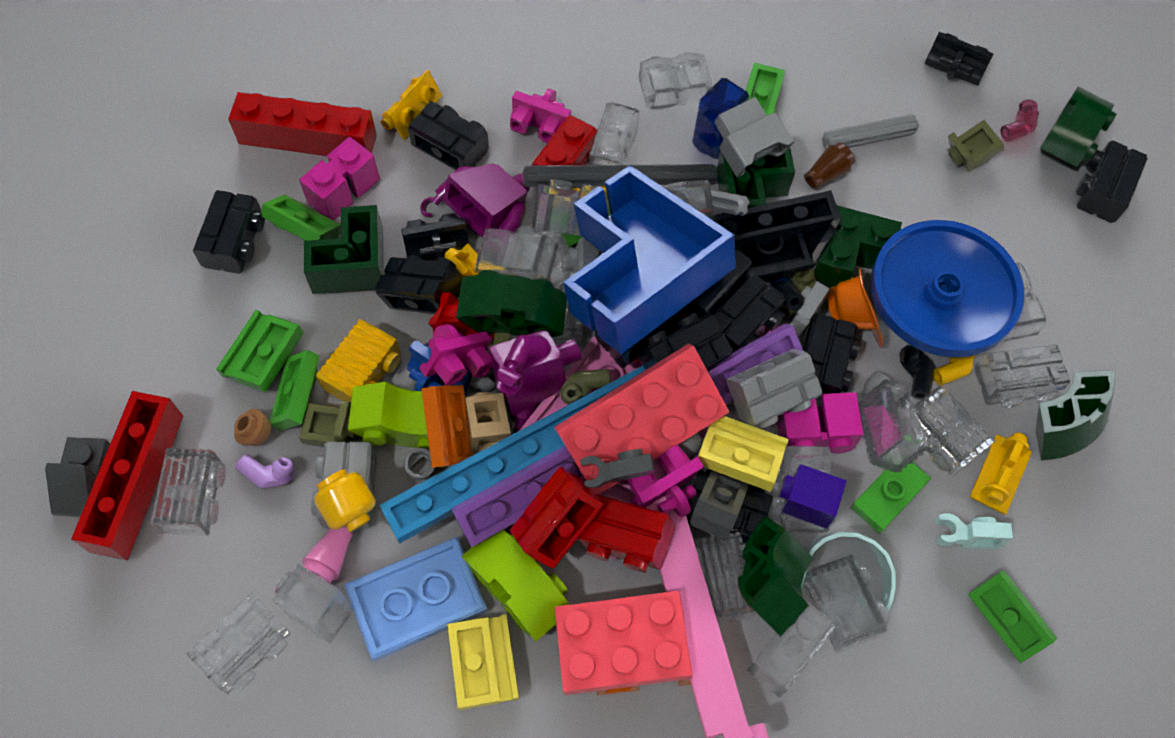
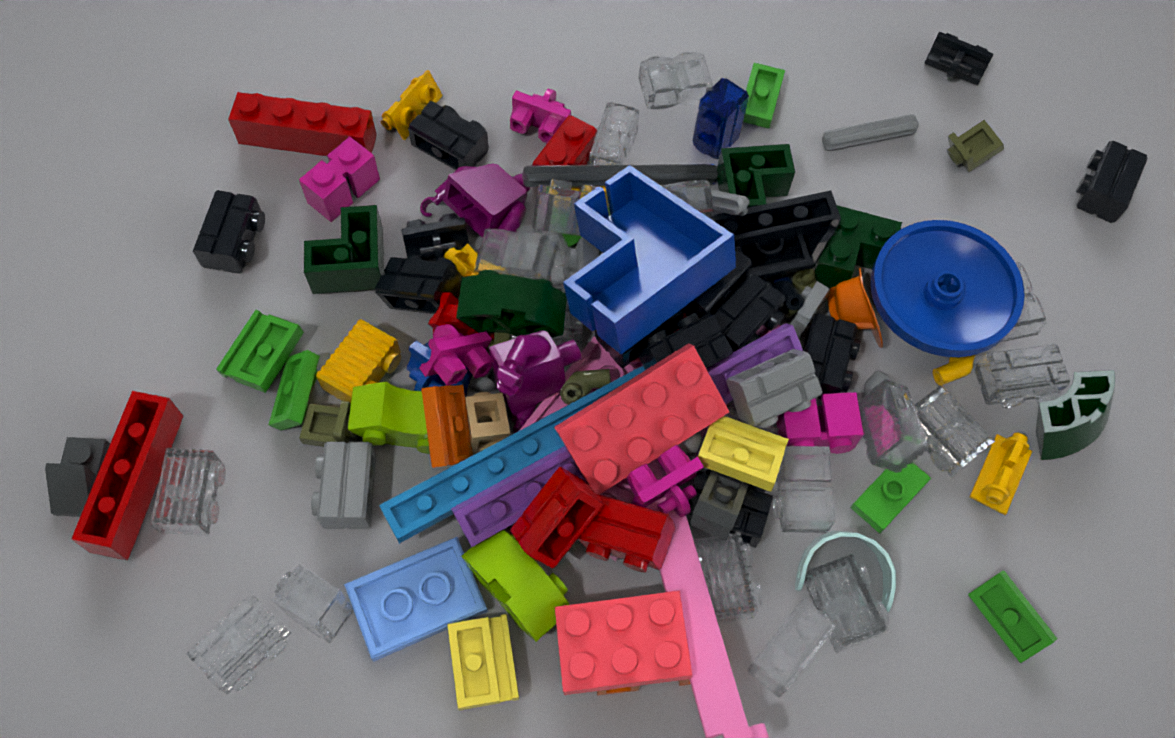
(252, 428): medium nougat plate -> none
(266, 476): lavender arm -> none
(299, 219): bright green plate -> none
(328, 554): bright pink cone -> none
(344, 500): yellow head -> none
(413, 458): light grey hinge -> none
(628, 466): dark grey plate -> none
(751, 135): light grey piece -> none
(774, 575): dark green brick -> none
(812, 495): dark purple brick -> none
(832, 164): reddish brown cone -> none
(919, 368): black arm -> none
(979, 533): light aqua plate -> none
(1025, 121): clear pink arm -> none
(1078, 127): dark green brick -> none

